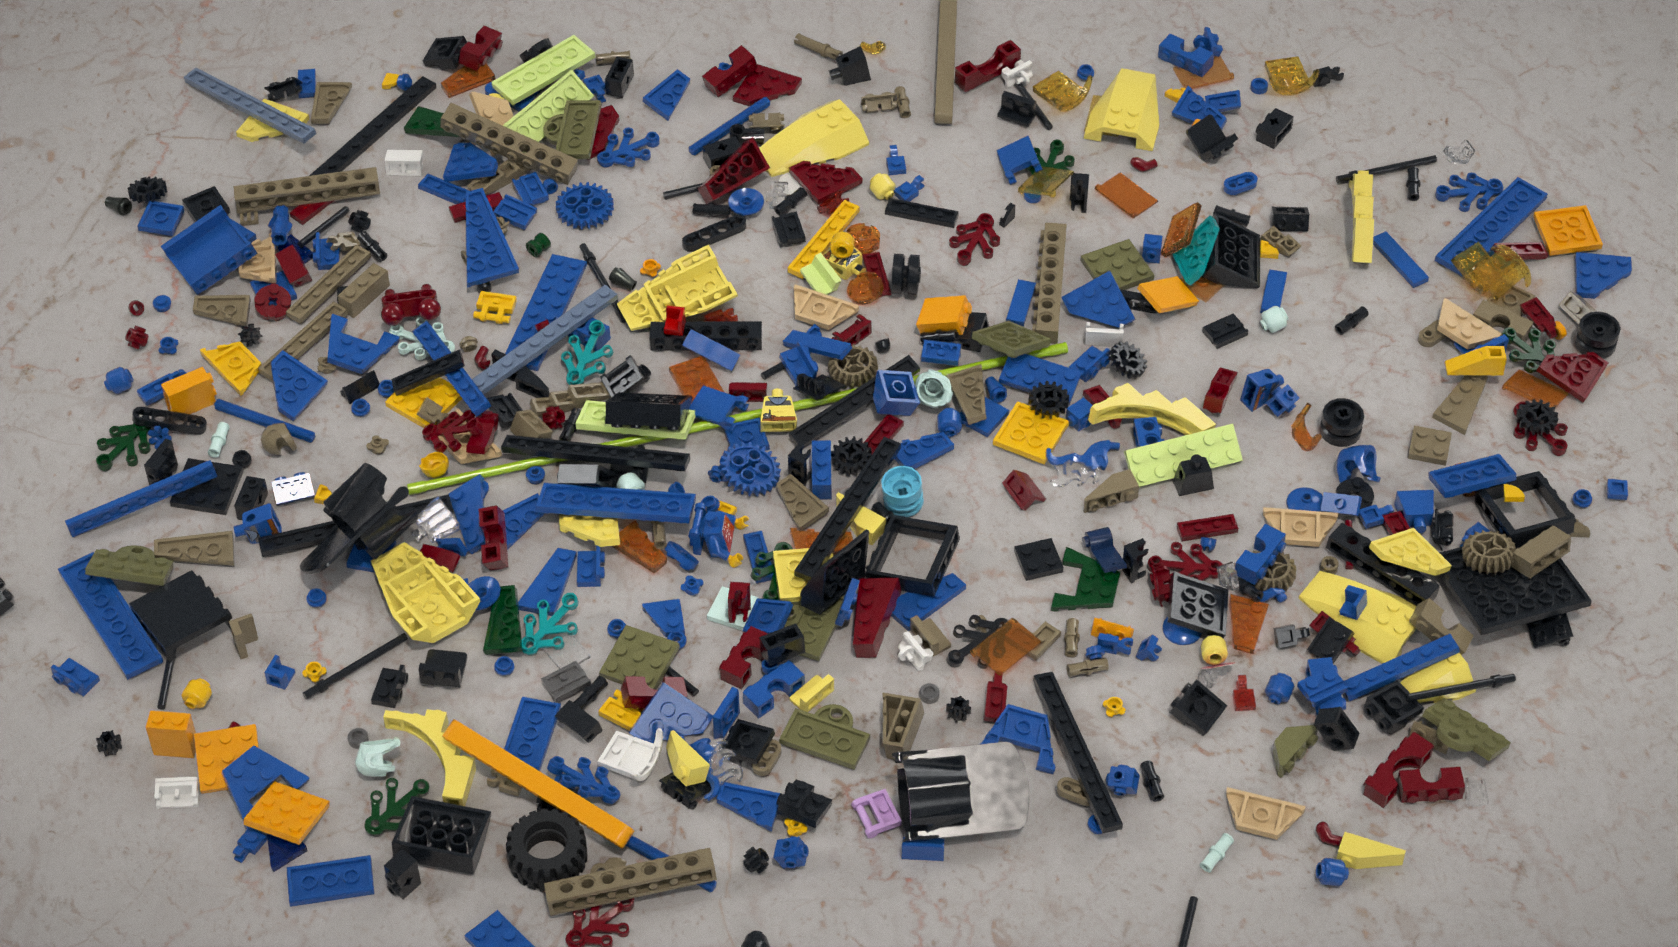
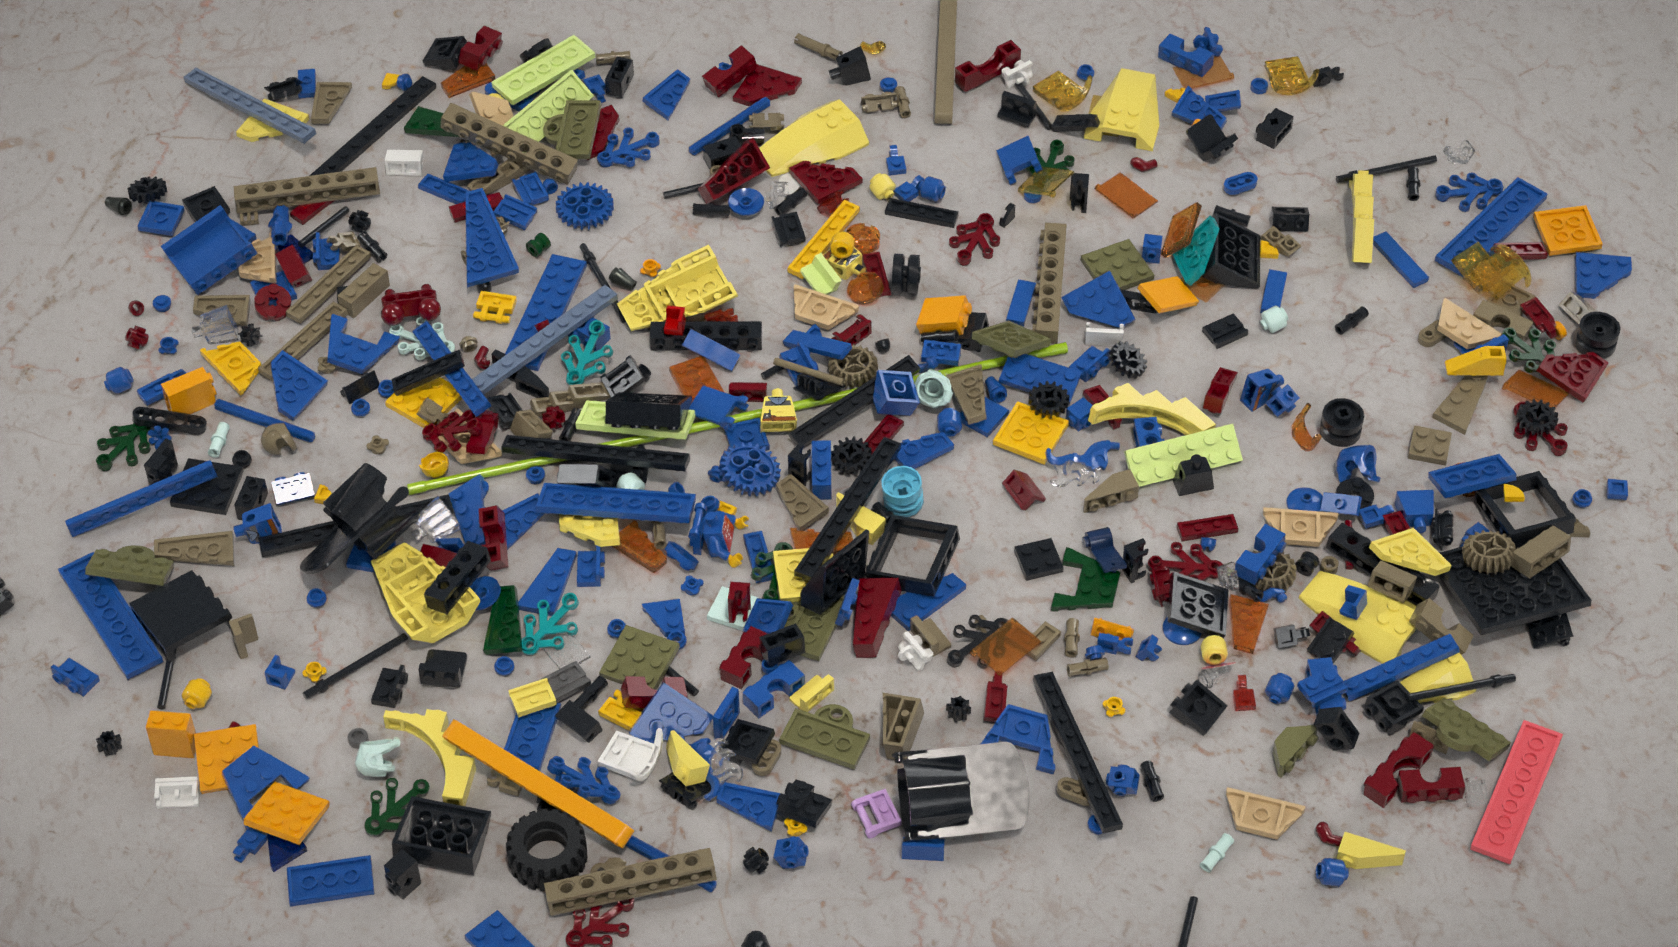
(217, 326): none -> clear torso
(457, 577): none -> black brick
(532, 697): none -> light yellow plate
(694, 240): black beam -> none
(808, 371): none -> dark tan bar
(888, 84): none -> blue plate
(929, 693): flat silver tile -> none
(931, 363): none -> blue arm
(932, 189): none -> blue head
(1076, 122): none -> black hinge
(1307, 563): none -> black wheel
(1392, 581): none -> dark tan brick
(1516, 792): none -> coral plate

